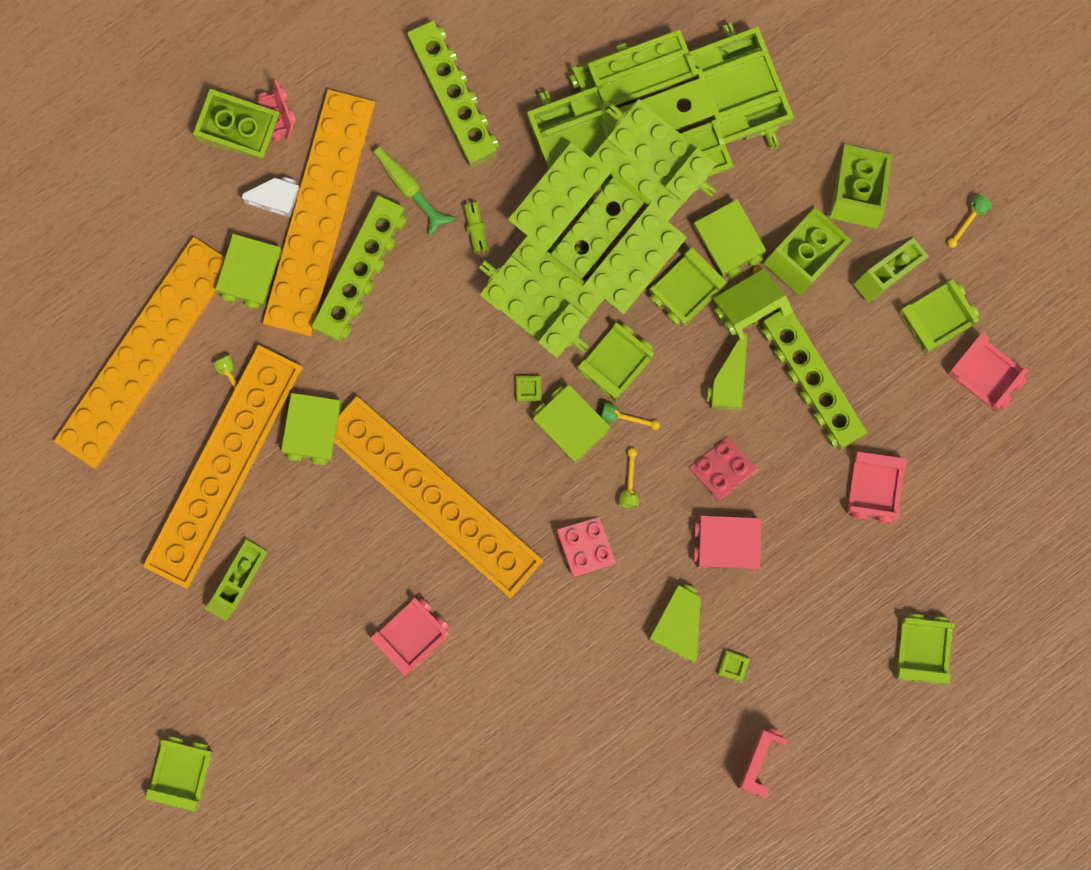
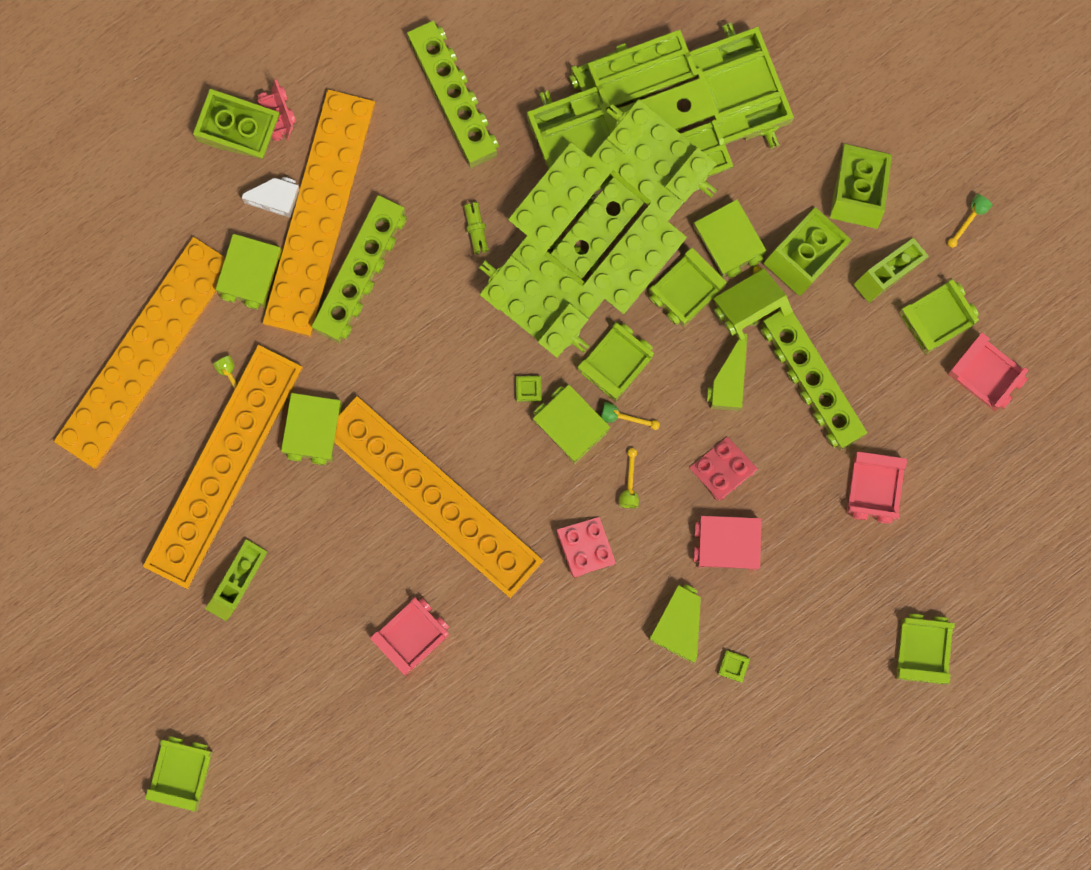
(410, 188): lime piece -> none
(755, 761): coral panel -> none

